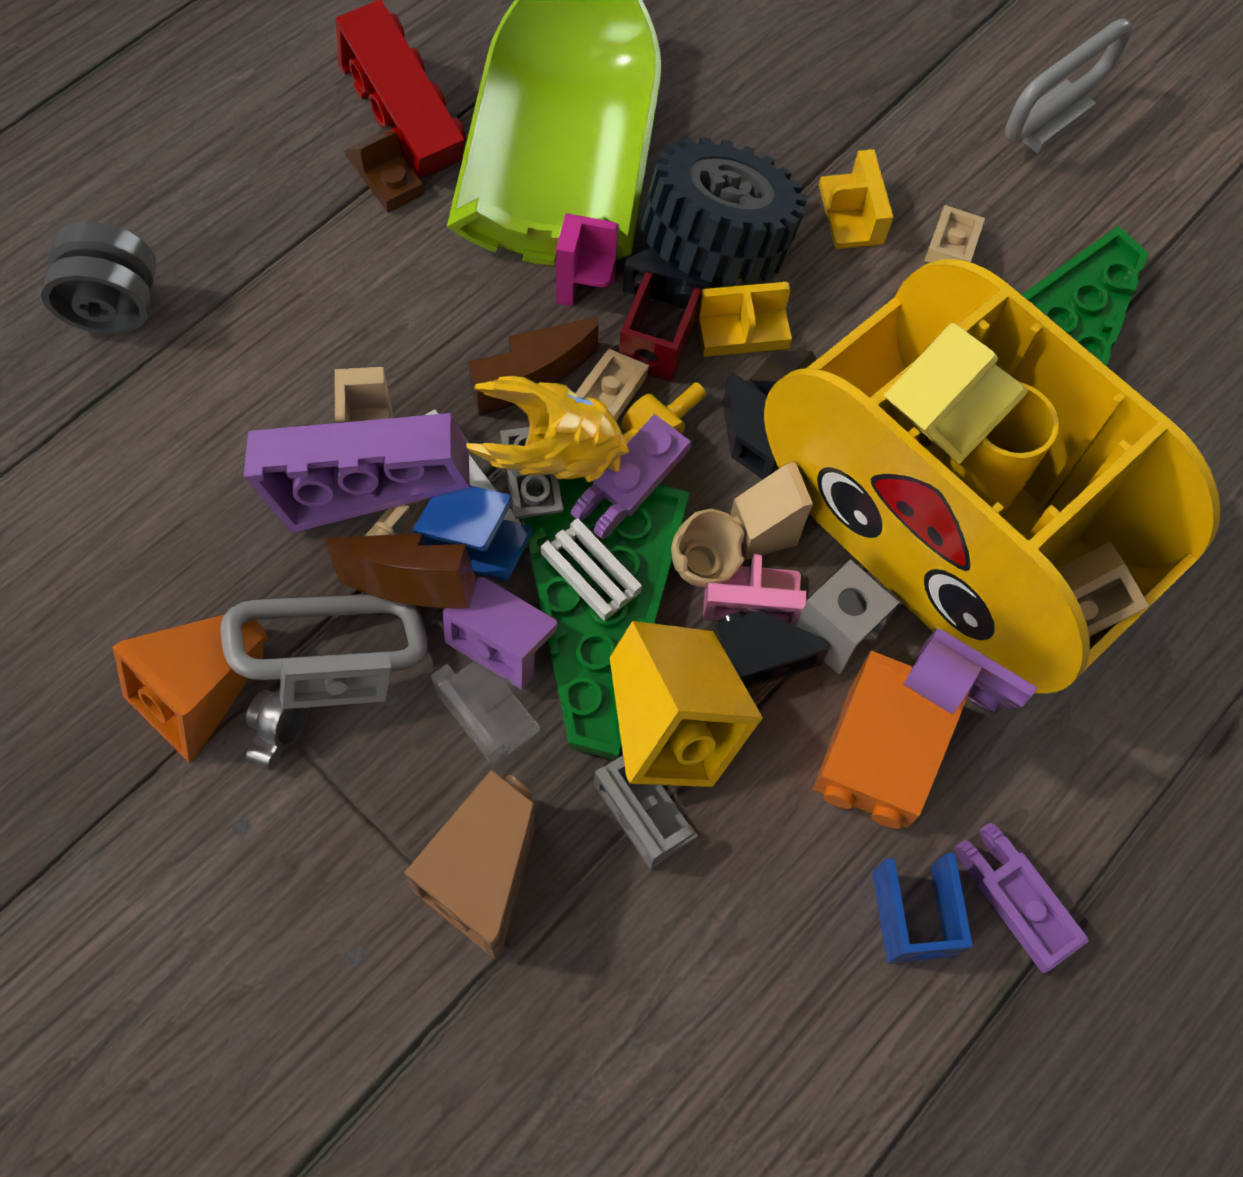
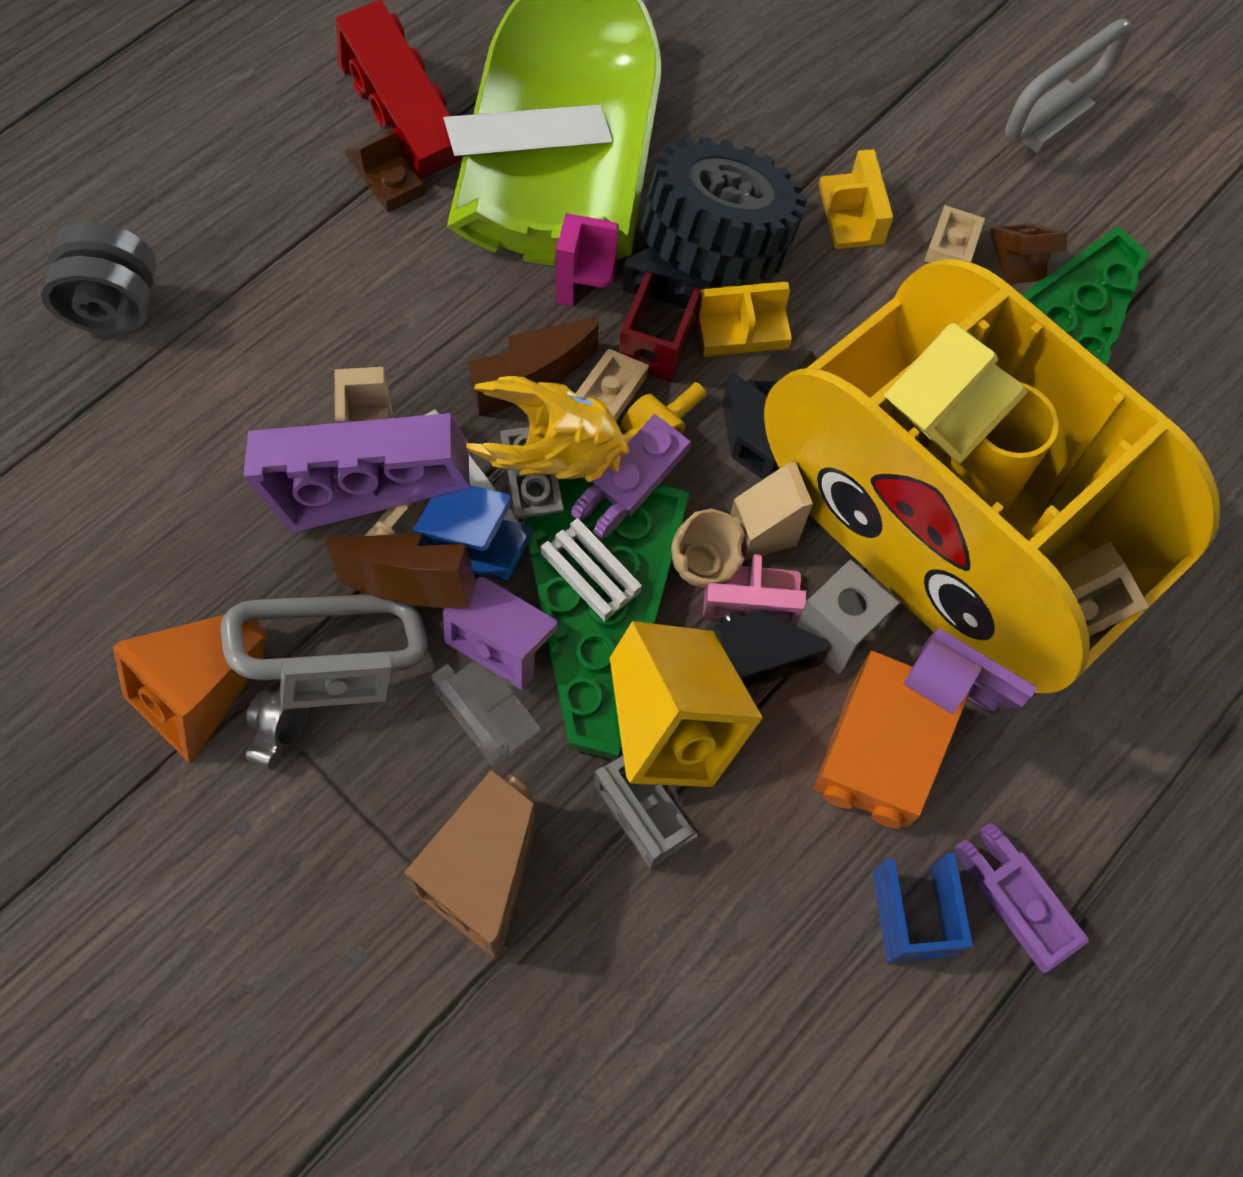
(527, 129): none -> white sticker
(1025, 250): none -> reddish brown slope

